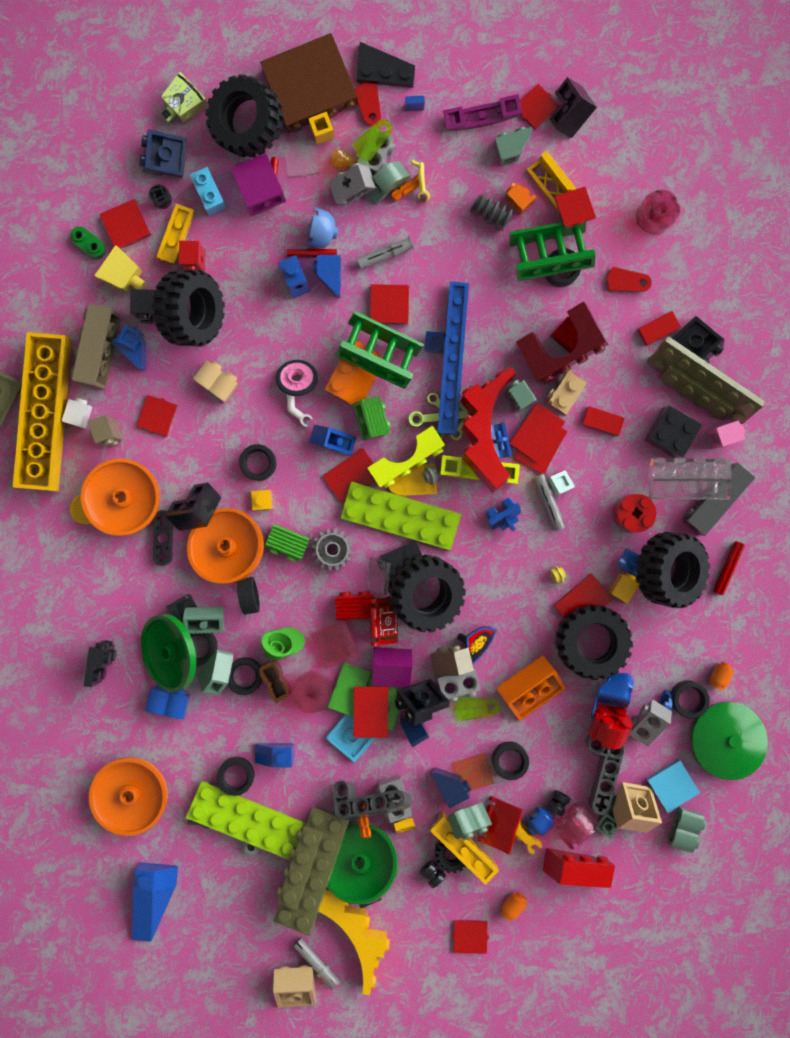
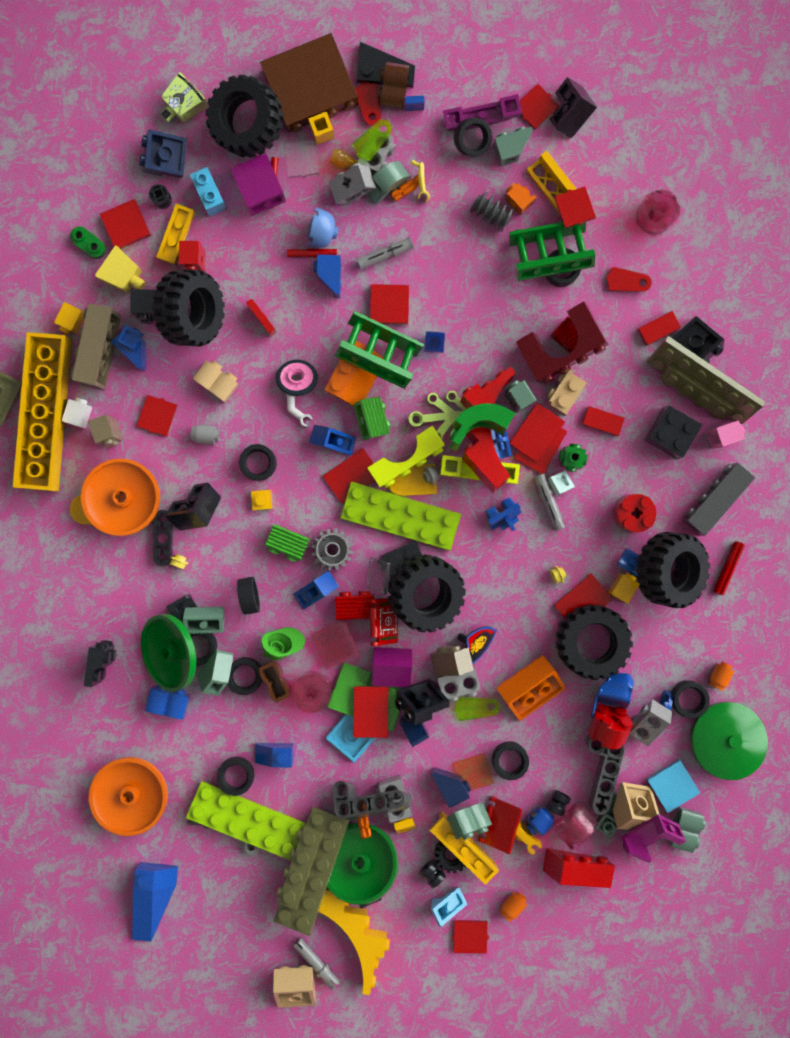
(69, 319): none -> yellow brick
(178, 561): none -> light yellow plate
(205, 434): none -> light grey brick
(226, 548): orange dish -> none
(261, 317): none -> red tile
(294, 276): blue torso -> none
(316, 590): none -> blue slope
(394, 84): none -> reddish brown brick
(447, 906): none -> medium azure slope
(453, 358): blue plate -> none
(481, 415): none -> green arch
(486, 141): none -> black tyre
(566, 459): none -> green brick
(658, 827): none -> magenta panel
(690, 478): clear brick -> none

